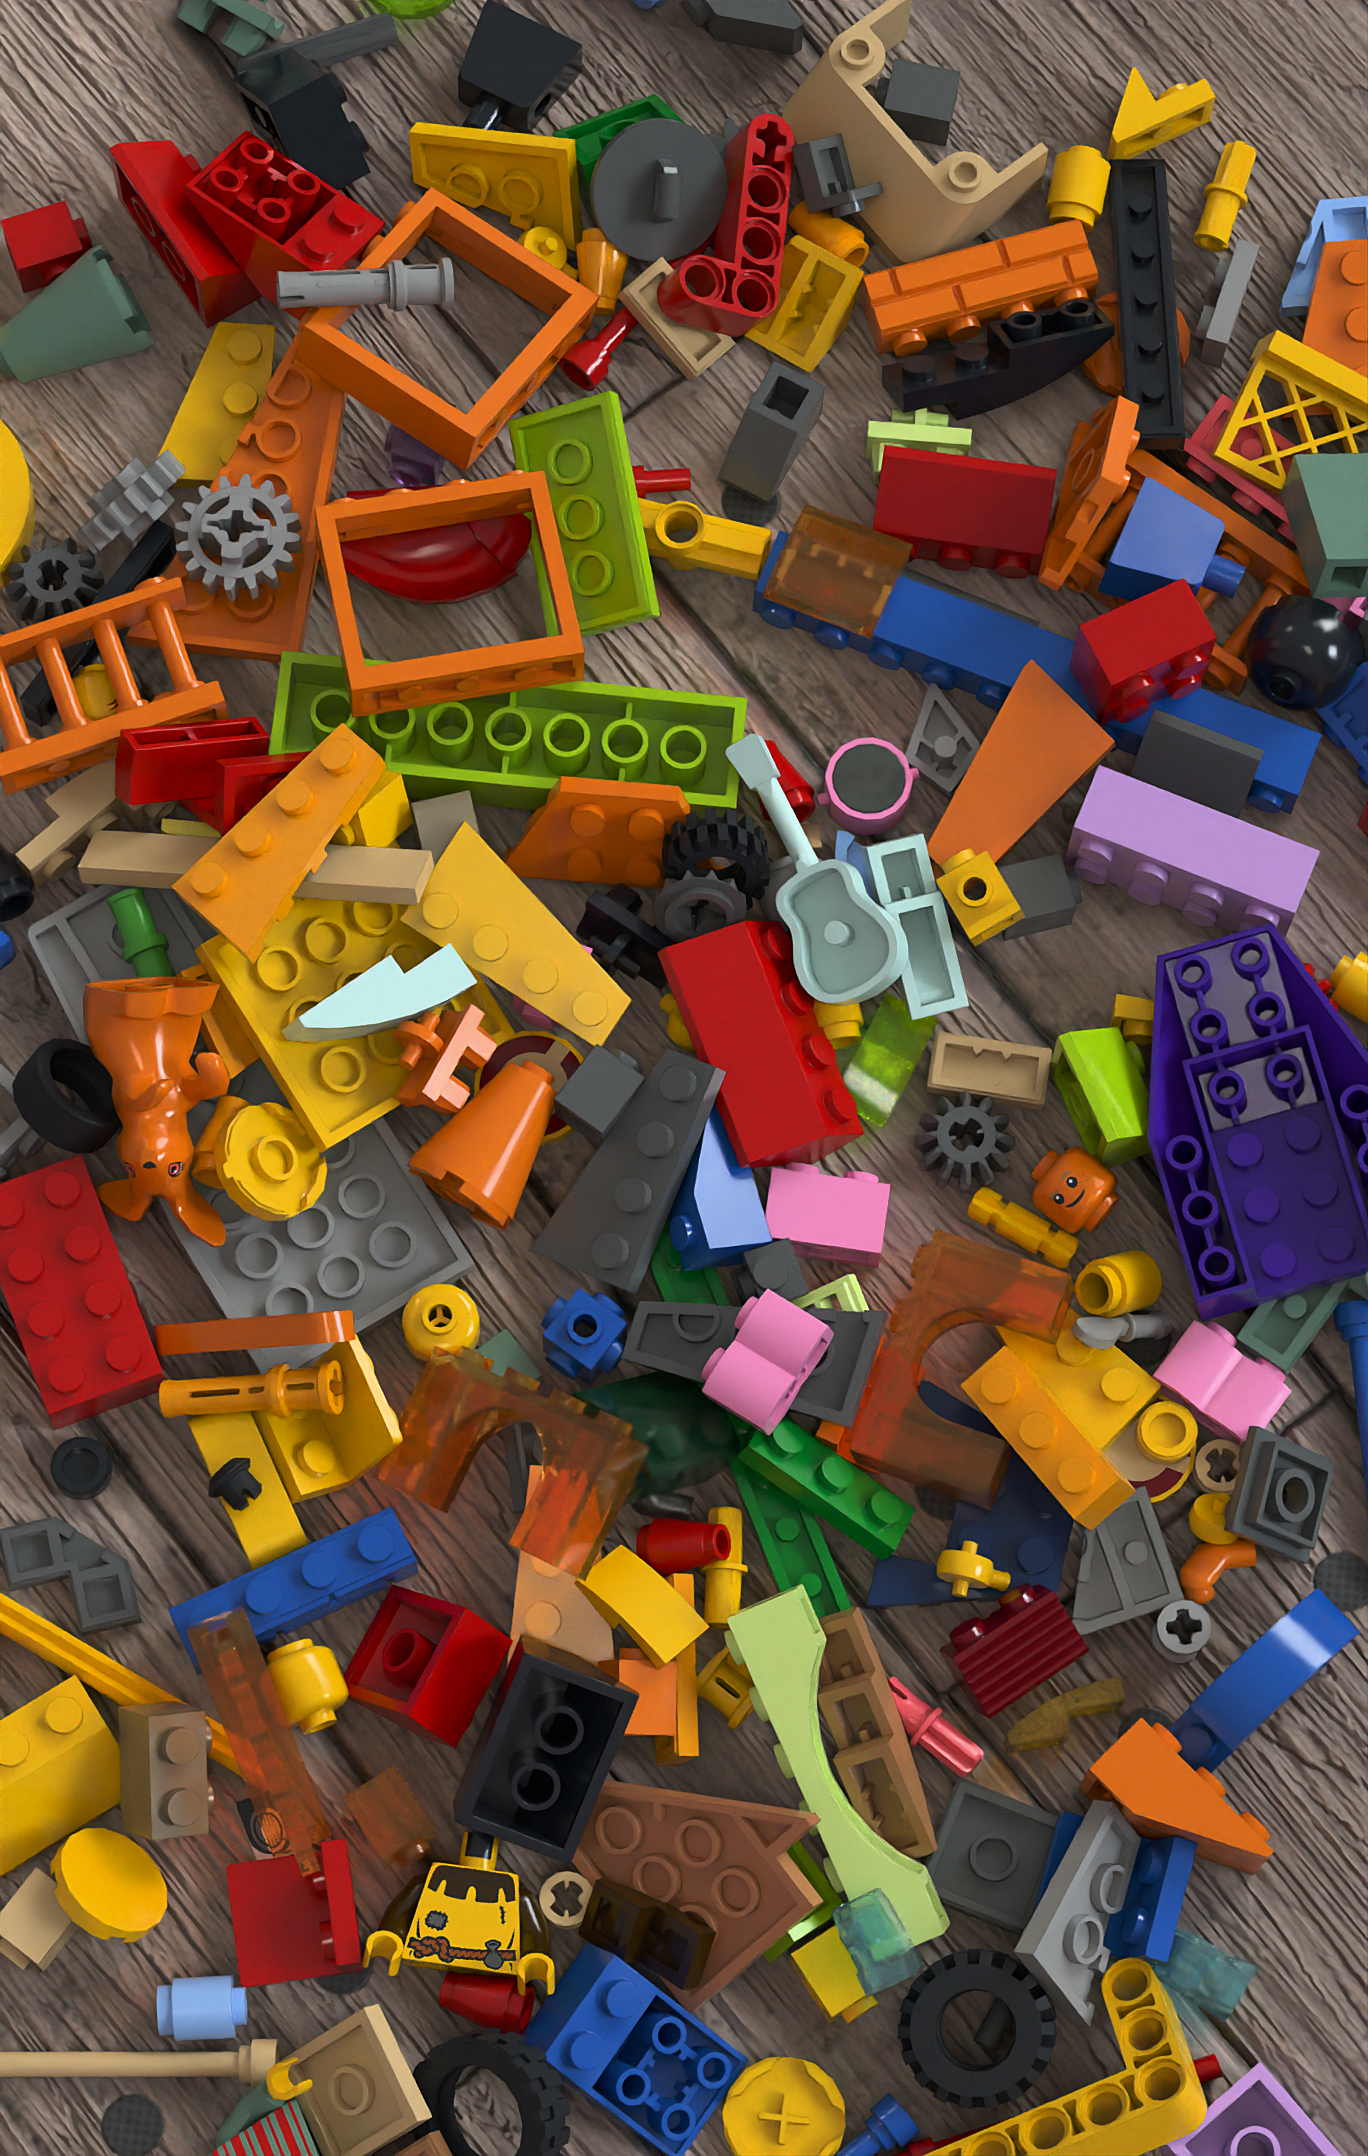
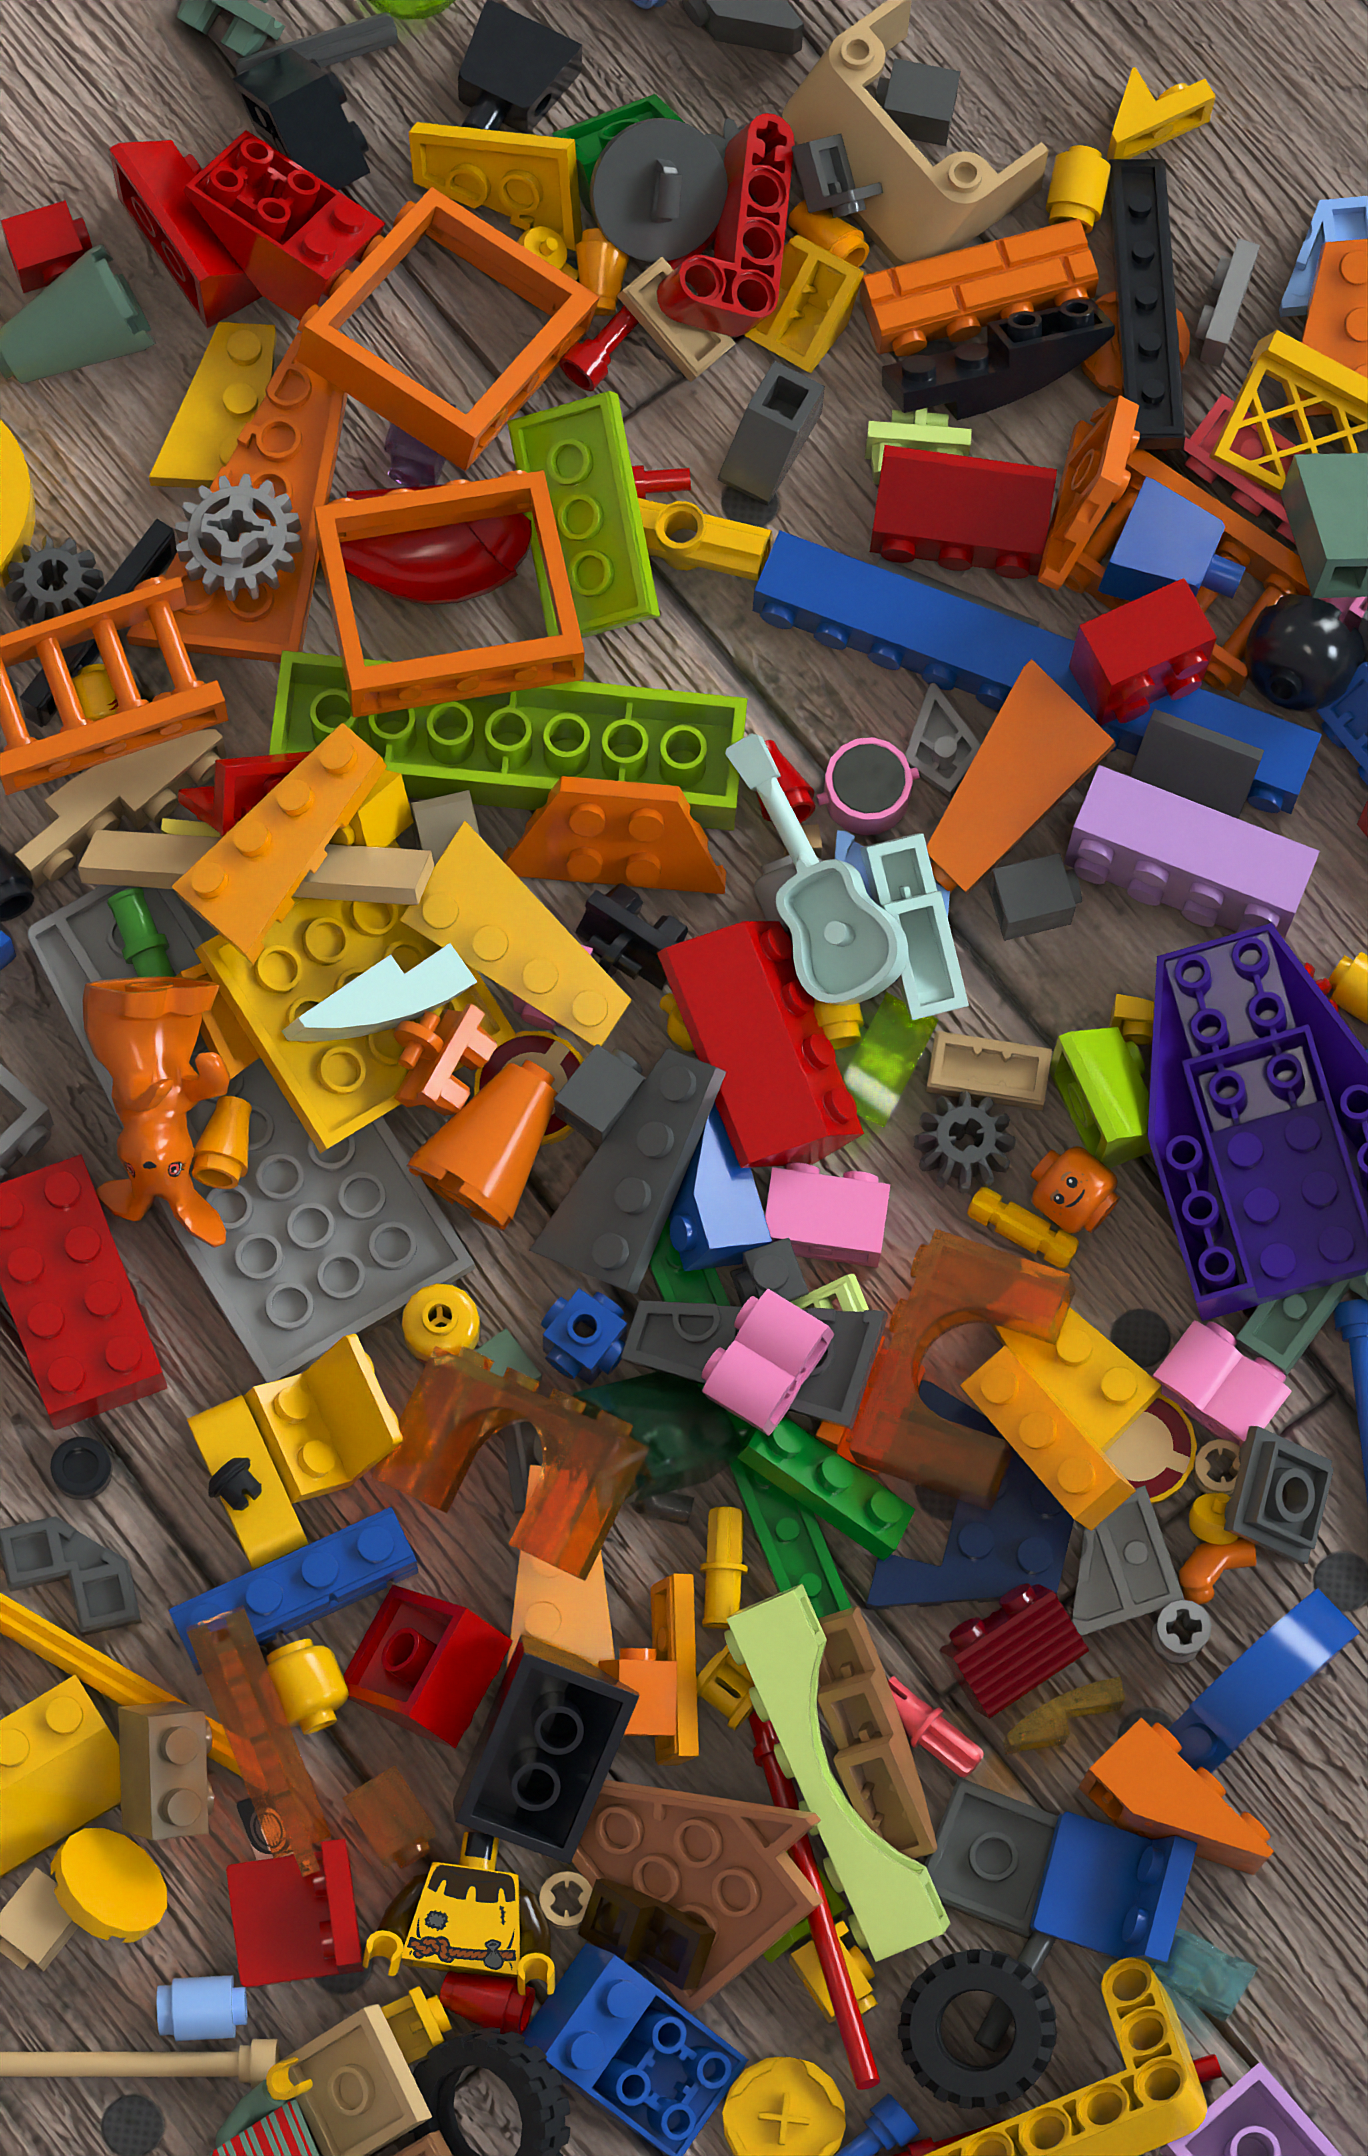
(51, 1112): black tyre -> none
(130, 501): light grey gear -> none
(180, 758): red piece -> none
(255, 1332): orange beam -> none
(269, 1162): yellow tile -> none
(284, 1389): light orange pin -> none
(393, 285): light grey pin -> none
(417, 2024): none -> yellow bracket
(643, 1603): yellow slope -> none
(672, 906): dark grey gear -> none
(681, 1545): red cone -> none
(718, 838): black tyre -> none
(820, 1919): none -> red bar
(838, 571): clear orange slope -> none
(876, 1941): clear light blue leg -> none
(969, 1570): yellow piece -> none
(984, 916): yellow brick -> none
(1069, 1925): light grey wing -> none
(1104, 1332): light grey piece -> none
(1119, 1284): yellow brick -> none
(1166, 1433): yellow tile -> none
(1225, 197): yellow axle -> none

